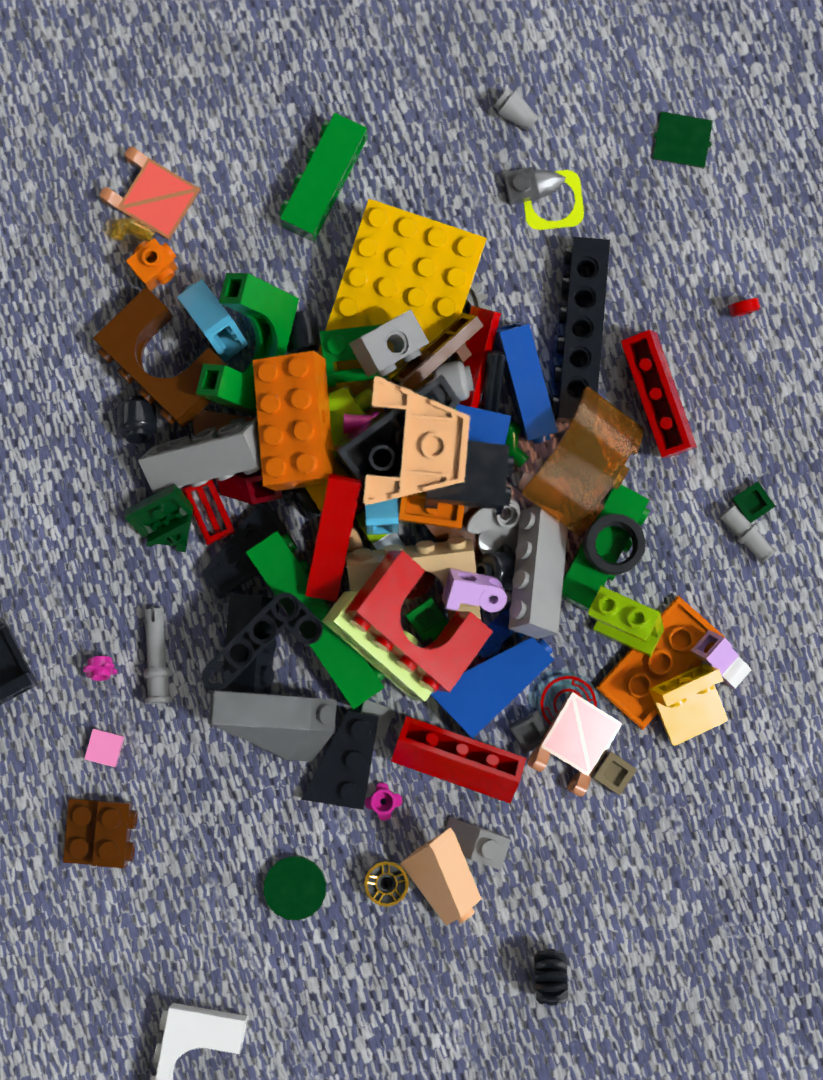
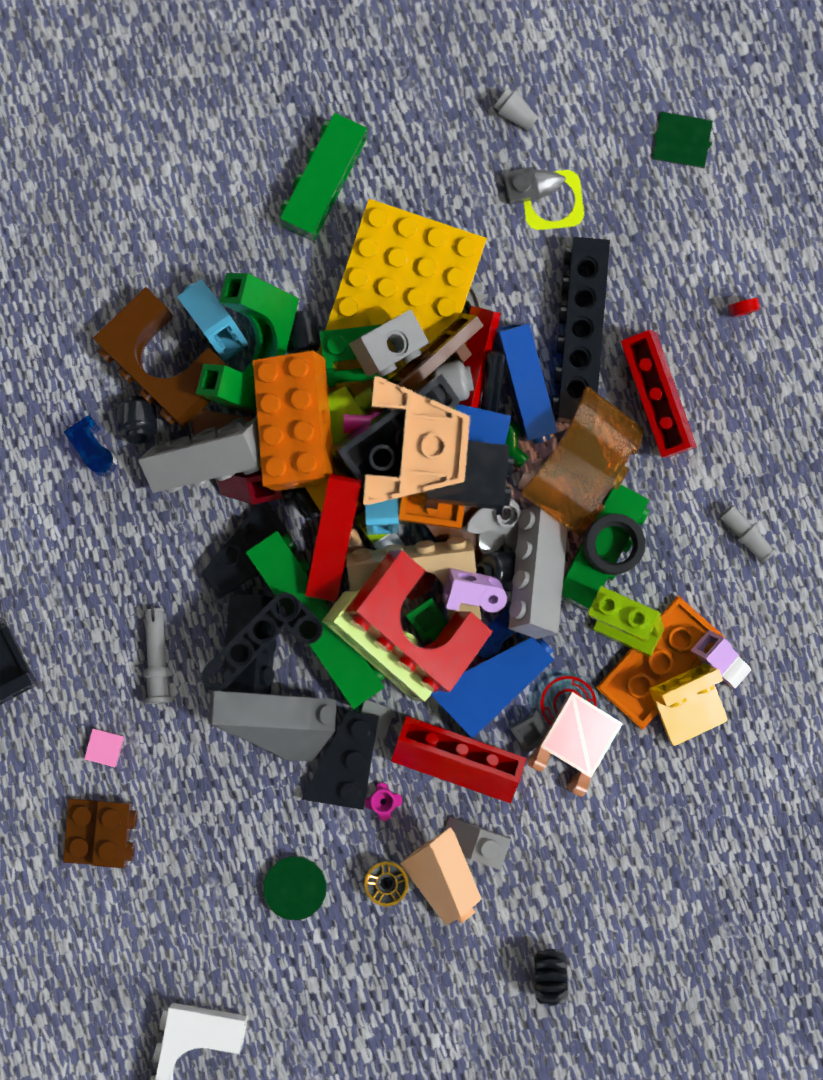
(92, 452): none -> clear blue leg
(99, 668): dark pink plate -> none
(130, 226): clear yellow arm -> none
(153, 263): orange brick -> none
(155, 197): coral flag -> none
(163, 518): dark green slope -> none
(219, 534): red tile -> none
(614, 773): dark tan plate -> none
(753, 502): dark green tile -> none

